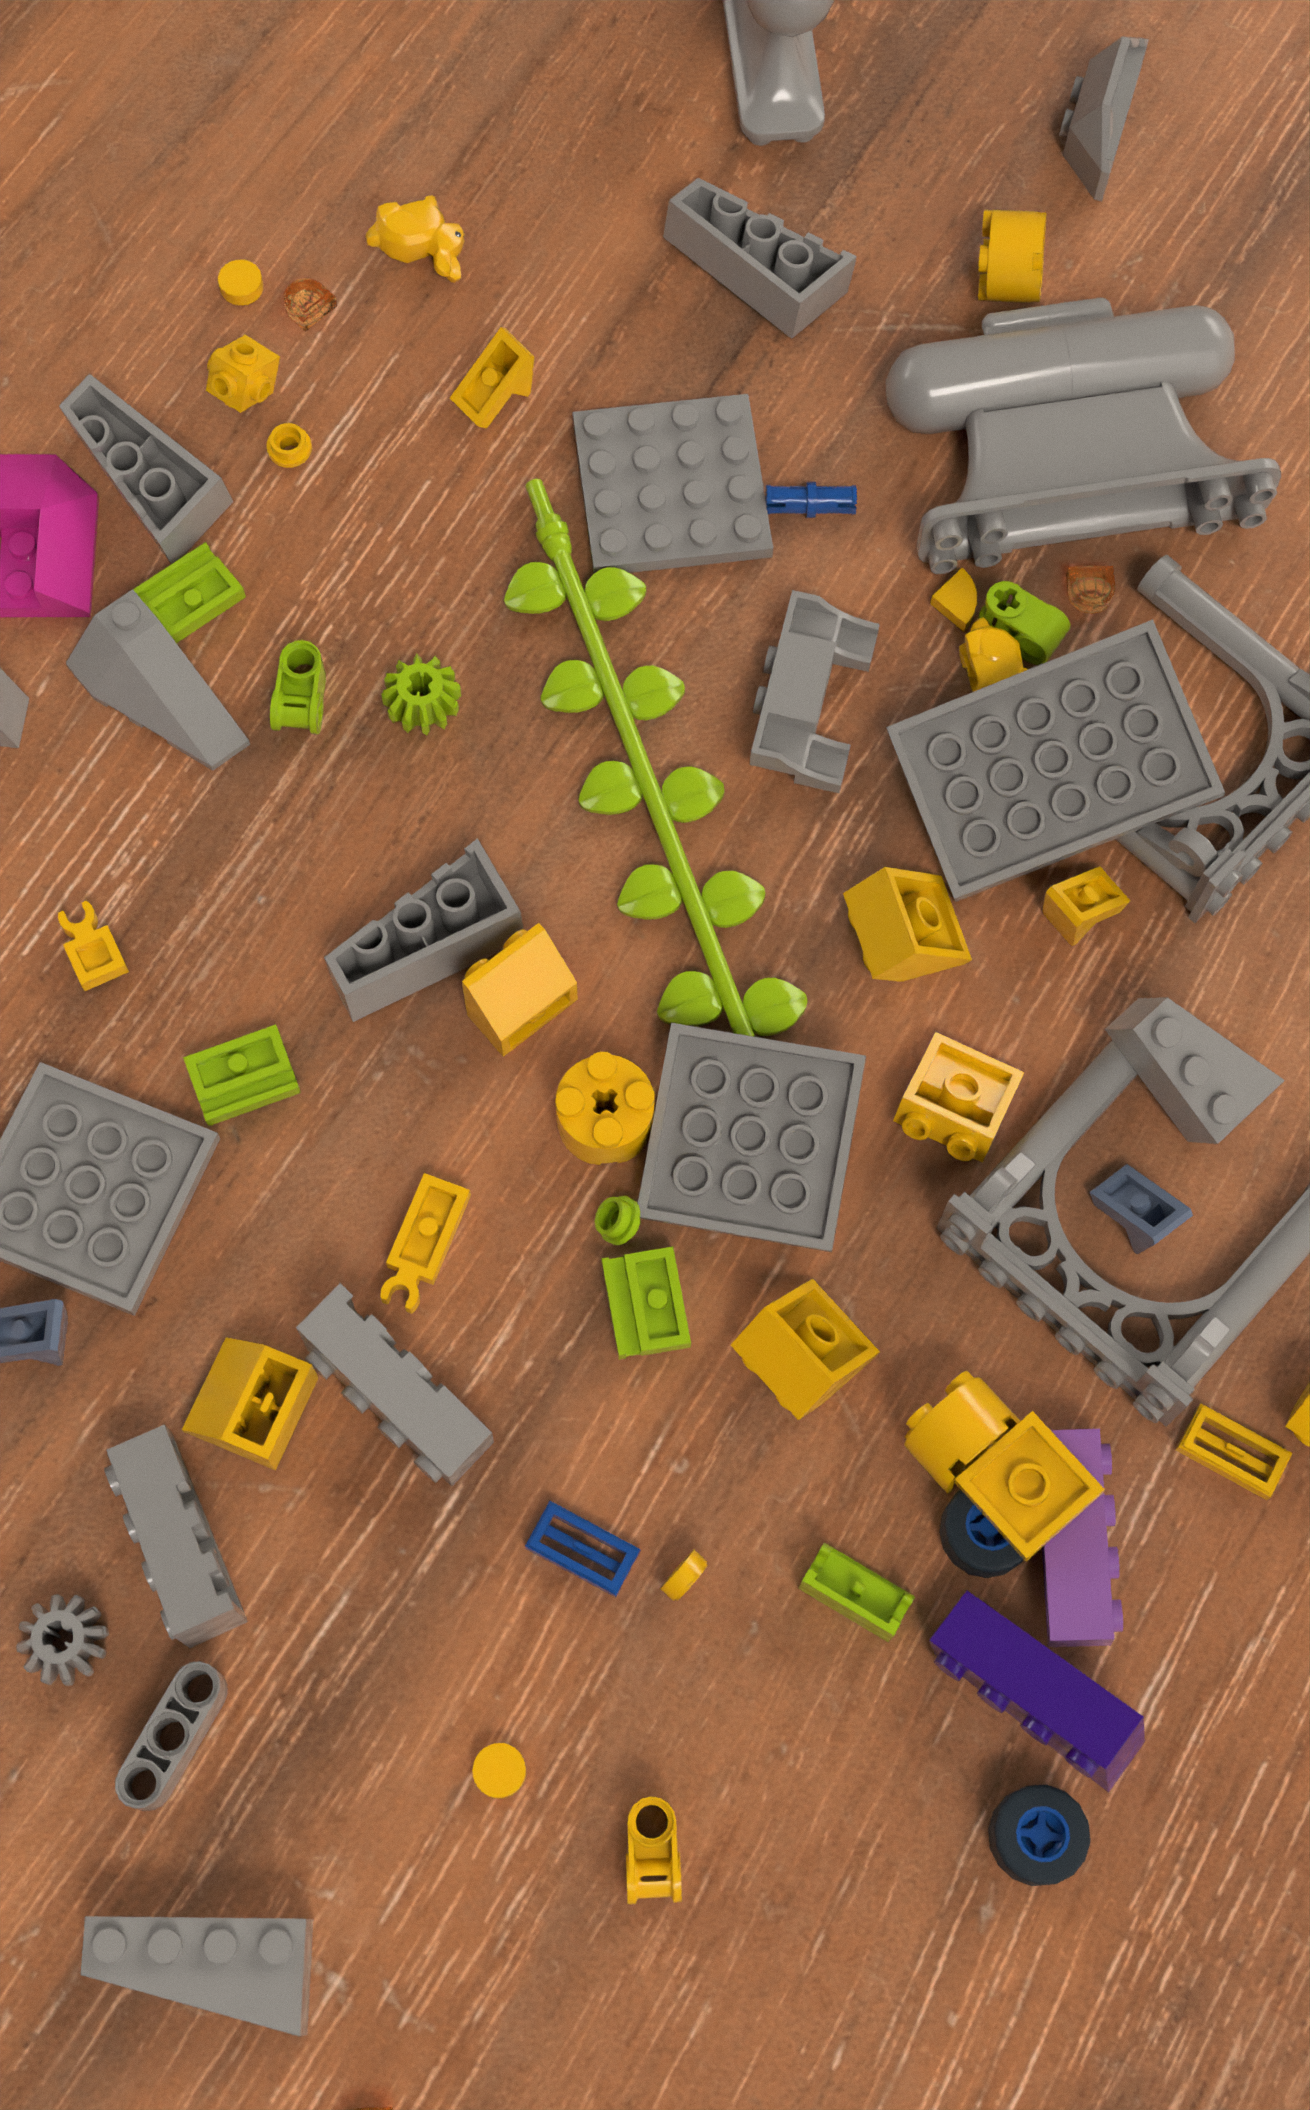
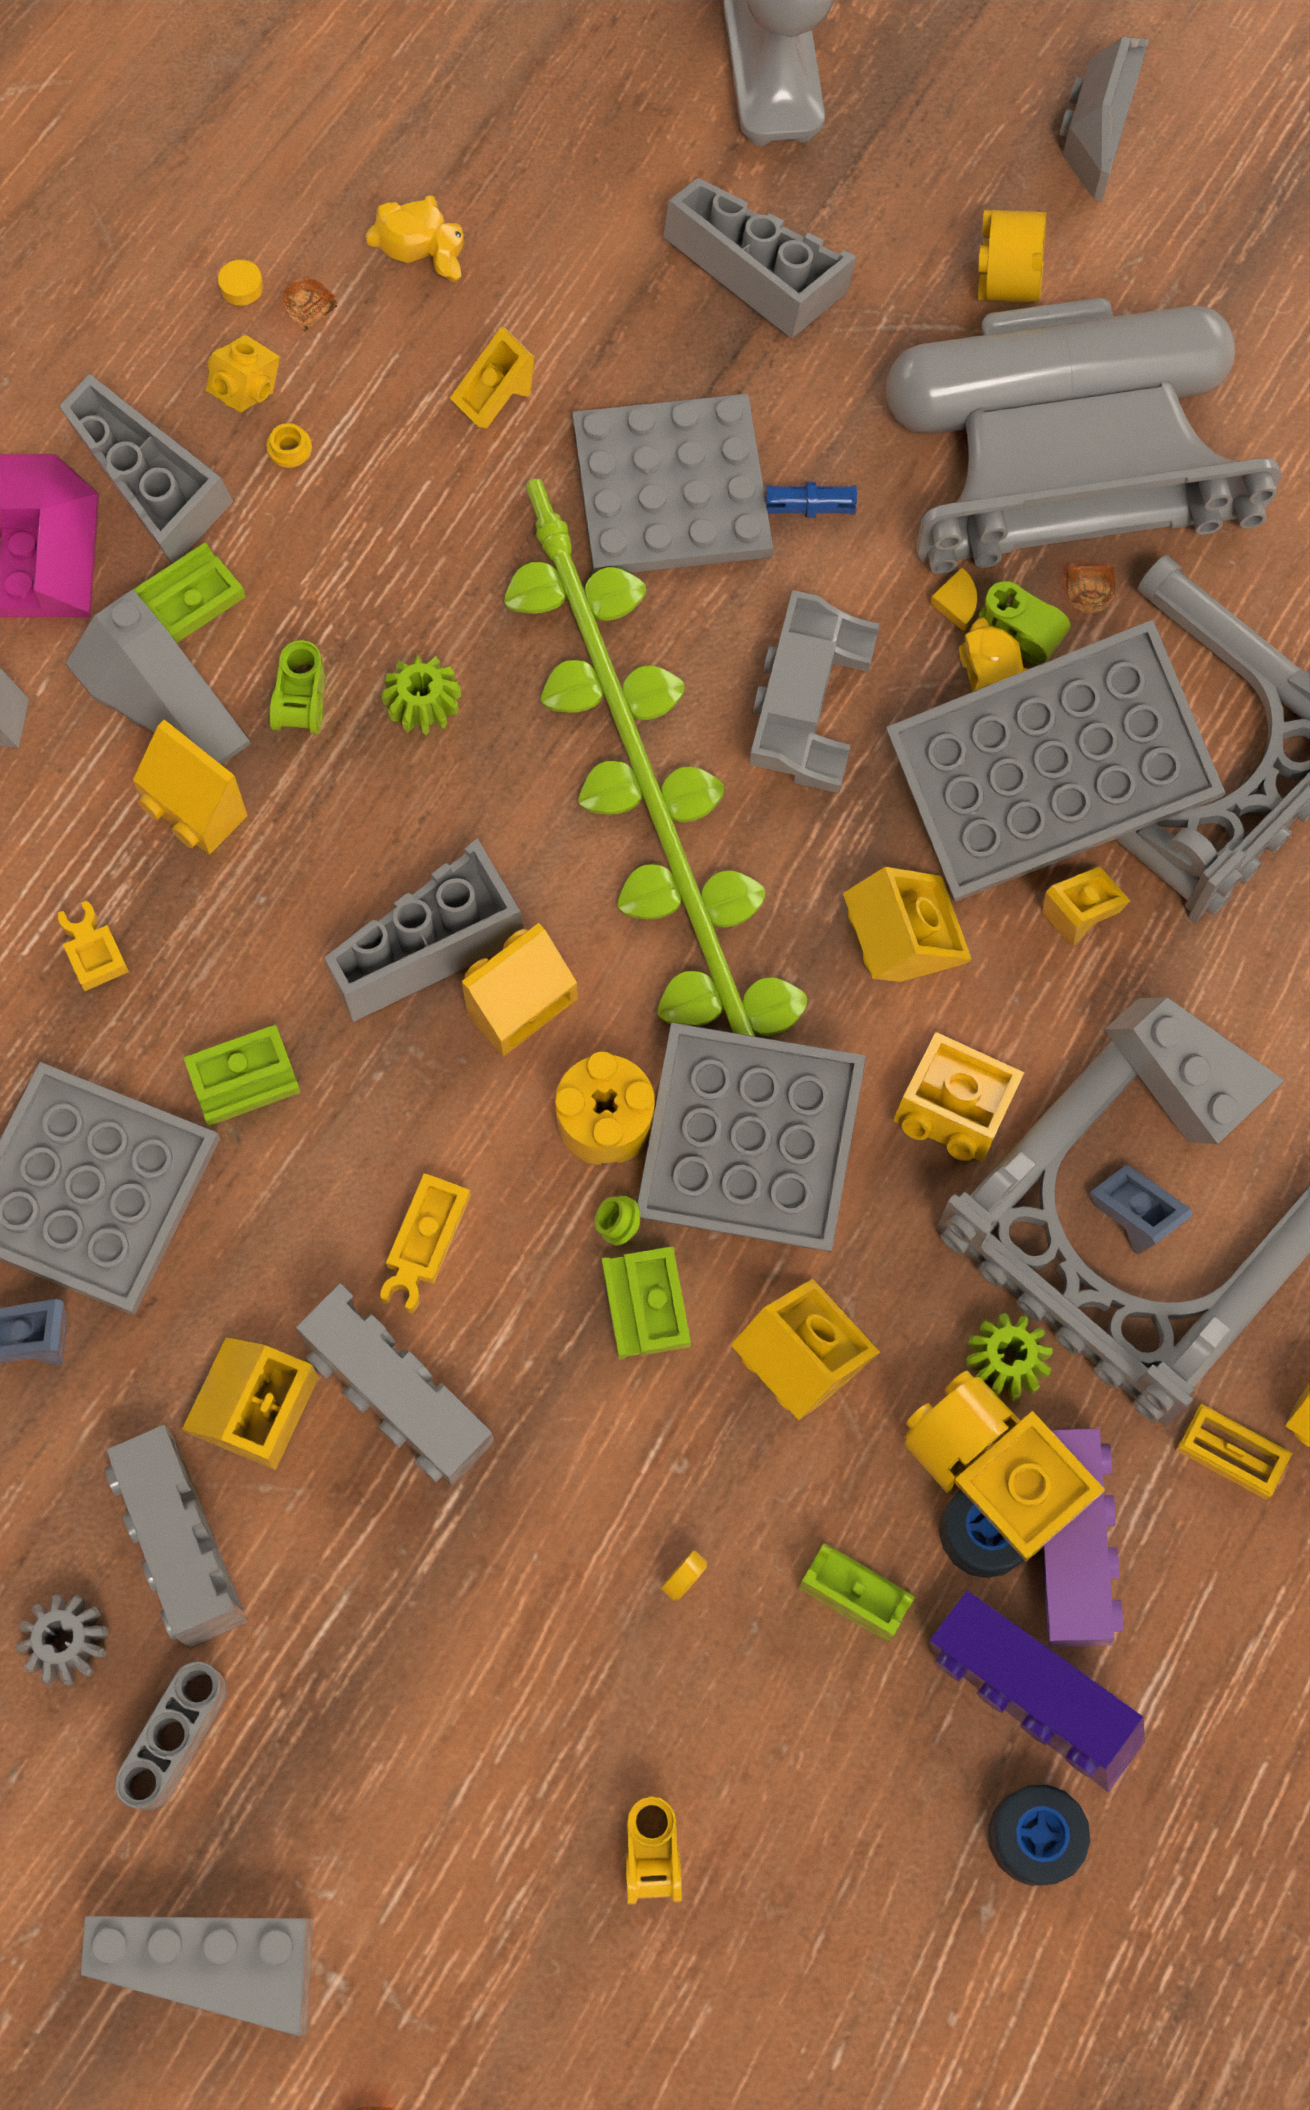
(188, 790): none -> yellow slope
(499, 1770): yellow tile -> none
(620, 1569): blue tile -> none
(992, 1345): none -> lime gear

